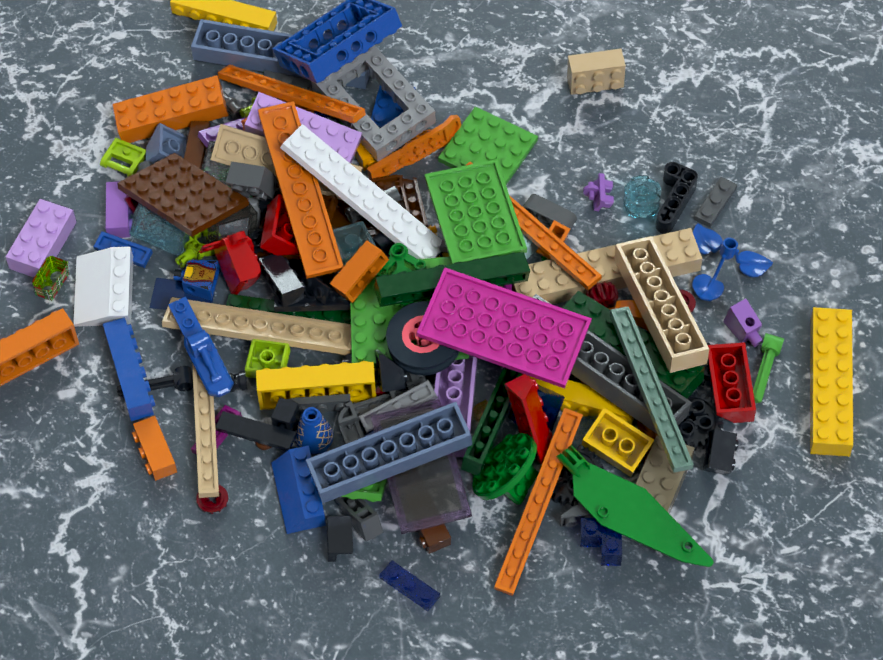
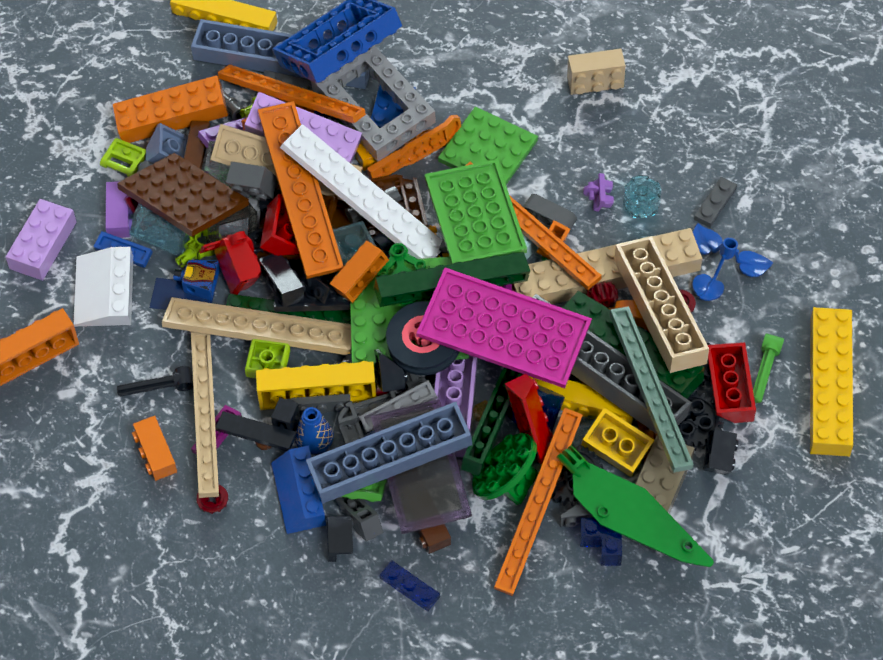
(50, 265): clear neon green piece -> none
(128, 369): blue brick -> none
(201, 350): blue piece -> none
(240, 380): black wheel -> none
(683, 182): black beam -> none
(744, 323): medium lavender torso -> none

